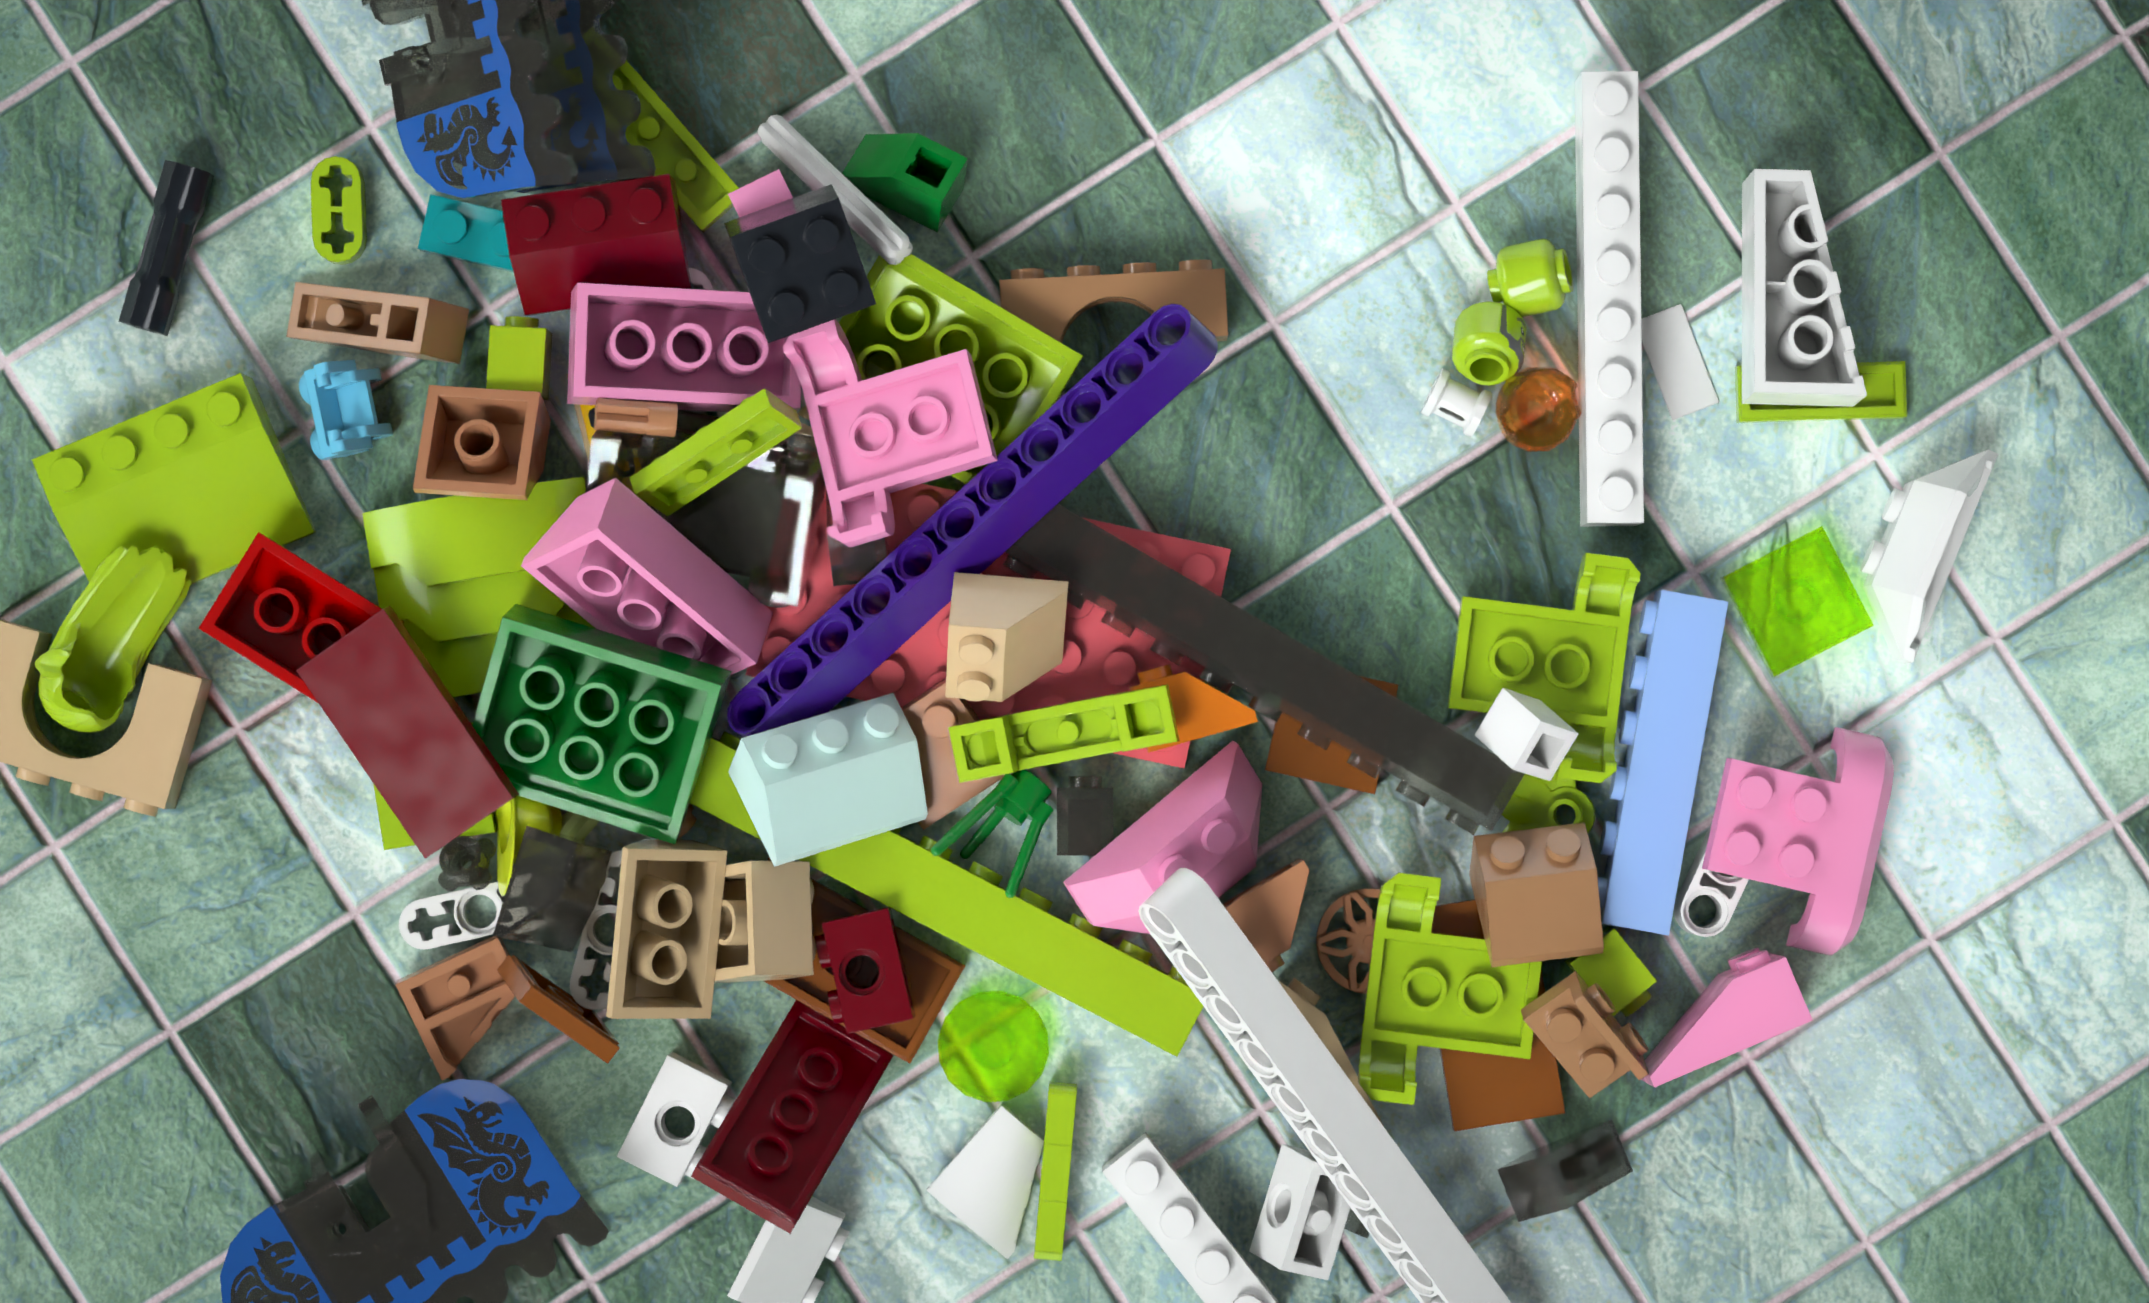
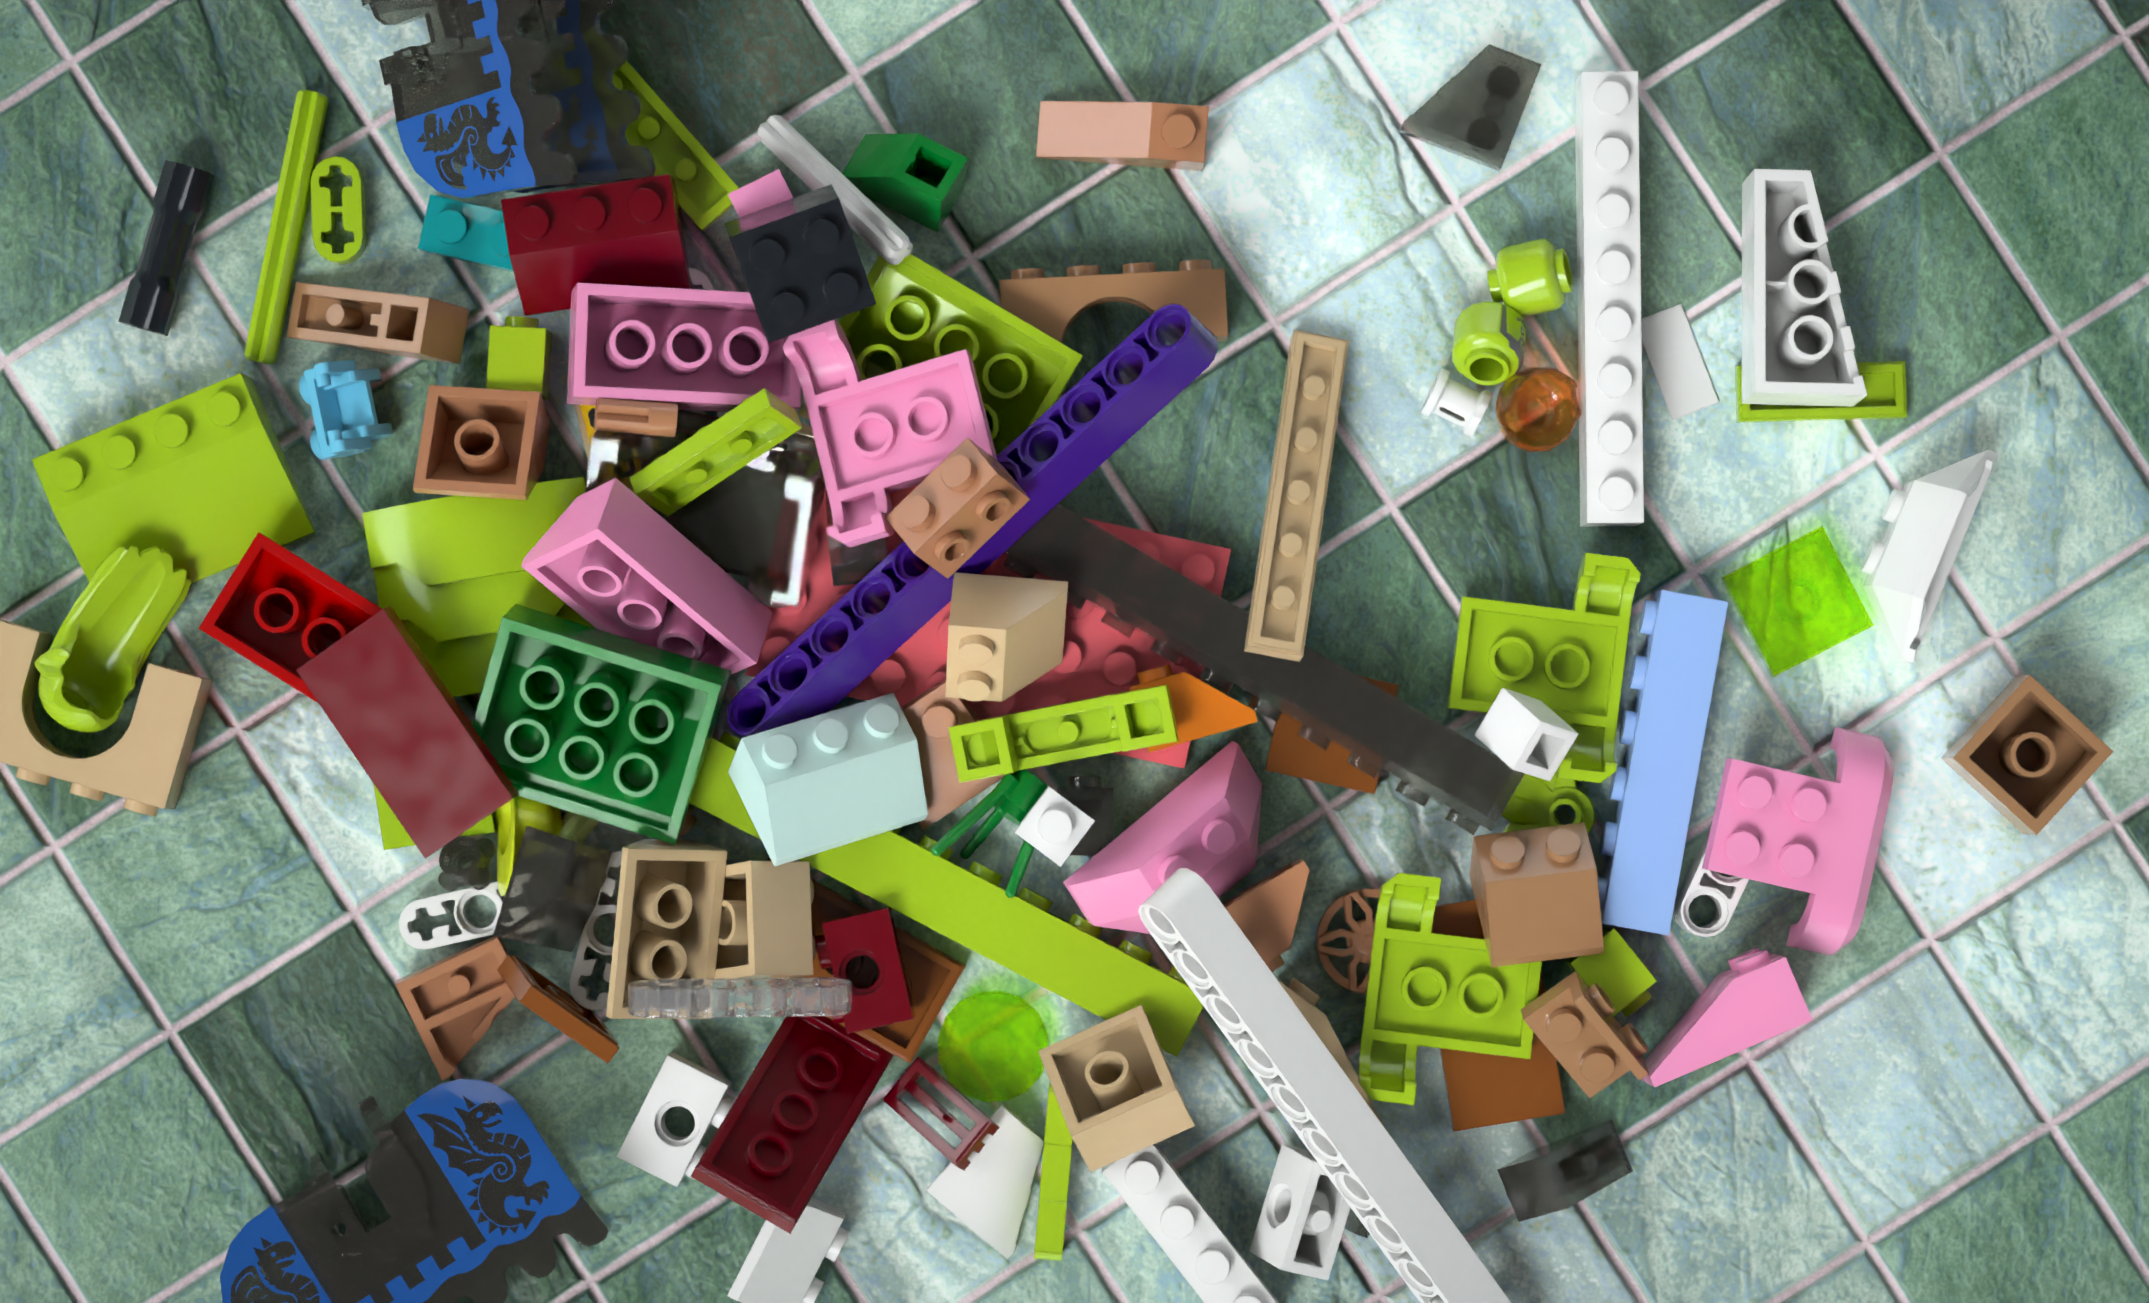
(286, 227): none -> lime axle
(739, 997): none -> clear beam
(957, 508): none -> nougat brick
(970, 1139): none -> tile
(1054, 826): none -> white brick
(1115, 1088): none -> tan slope
(1124, 133): none -> slope
(1296, 496): none -> tan tile
(1477, 108): none -> clear smoke wing
(2027, 754): none -> medium nougat brick

